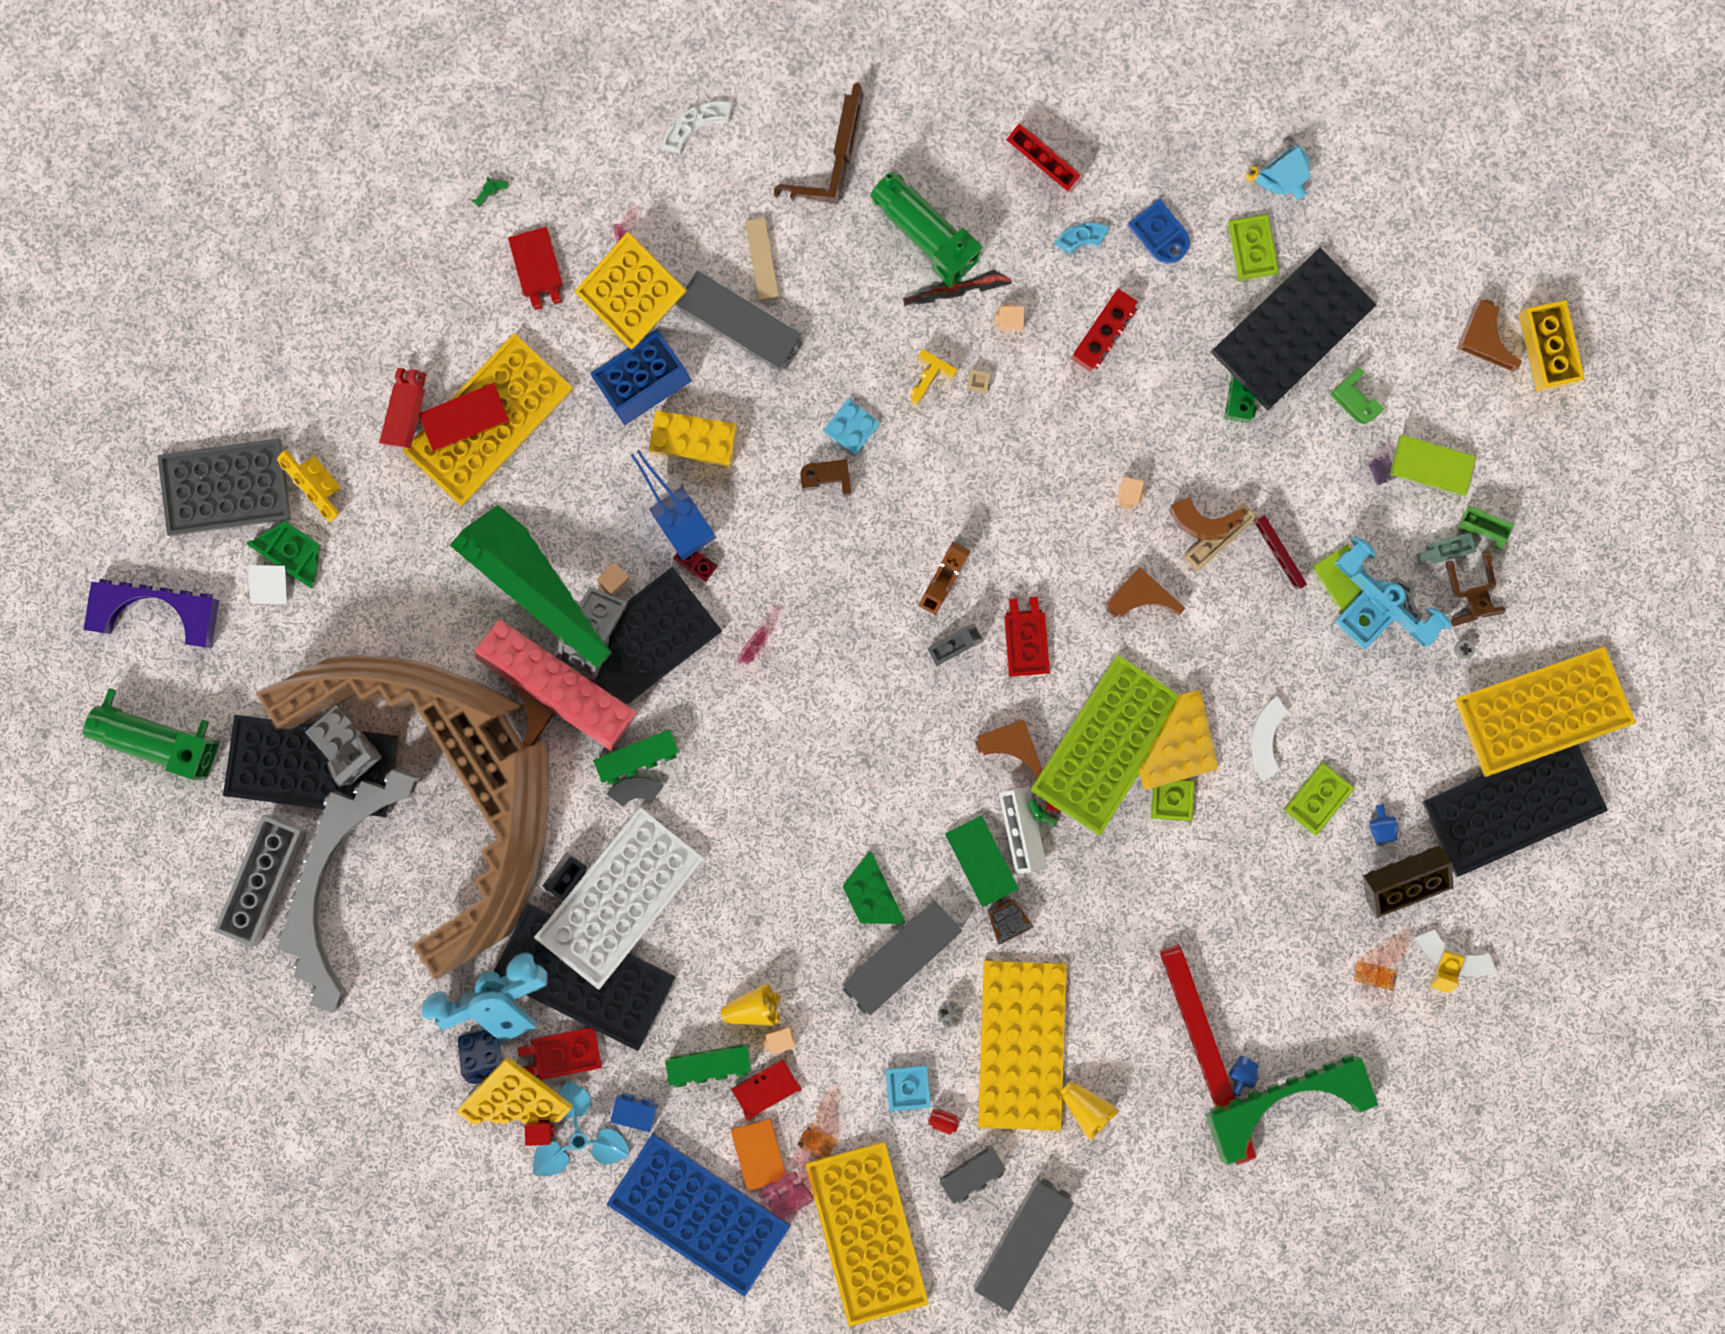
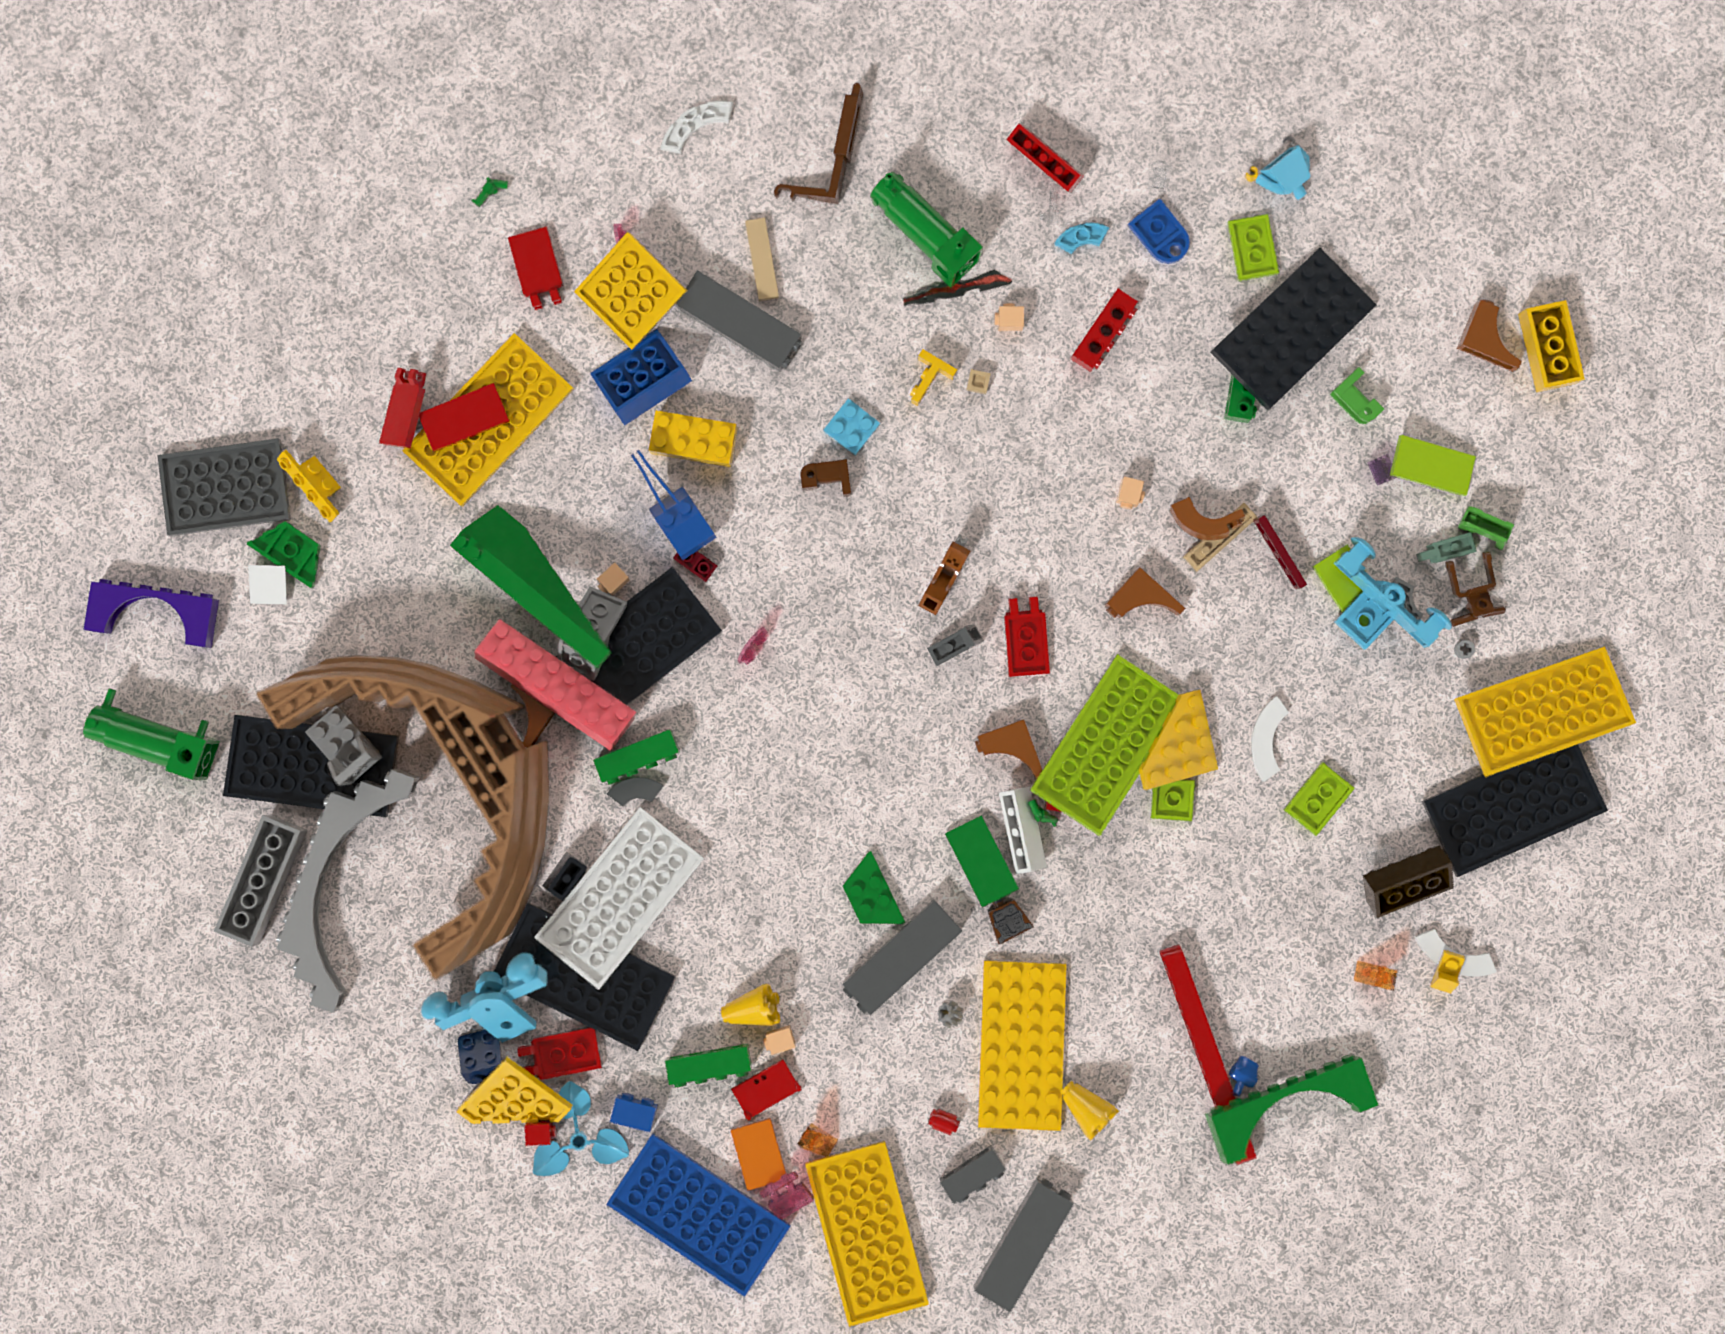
(908, 1088): medium azure plate -> none
(1383, 828): blue piece -> none

